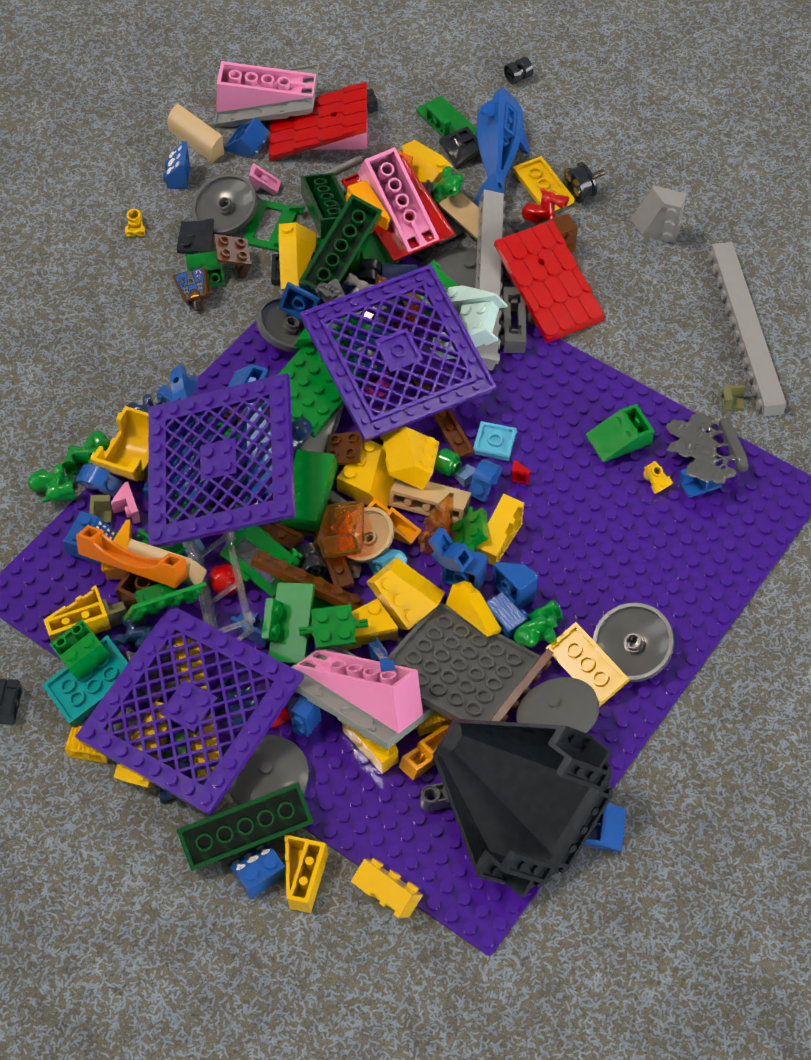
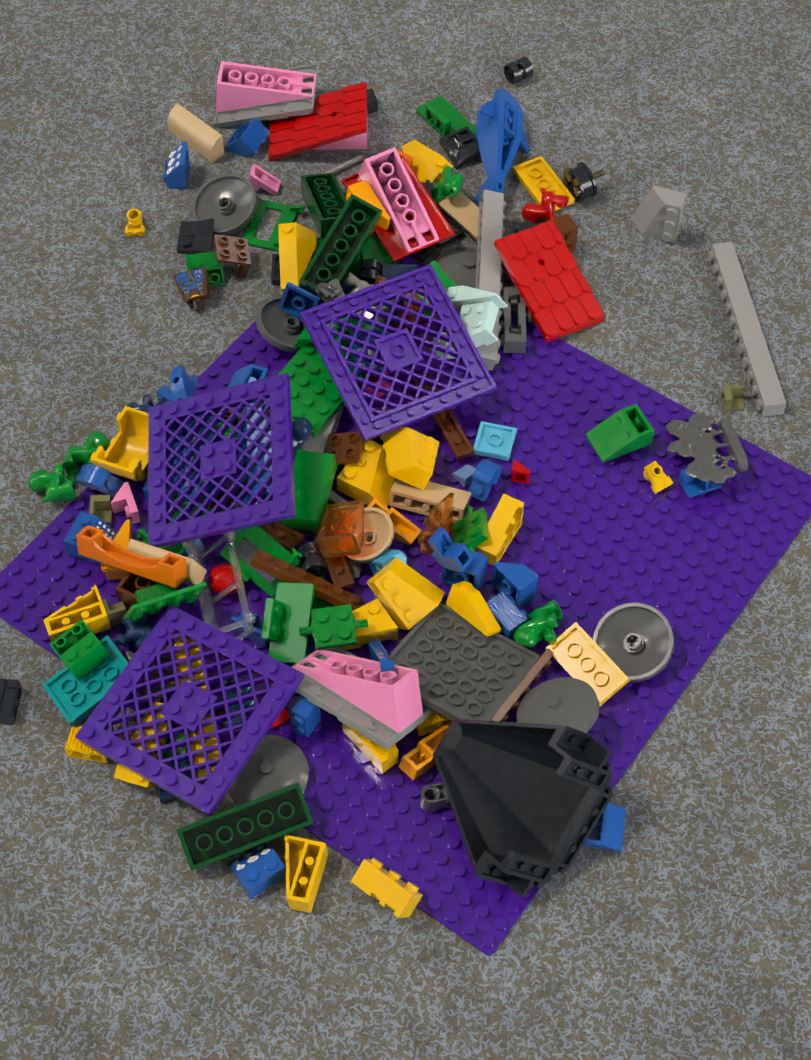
(447, 462): green head -> none

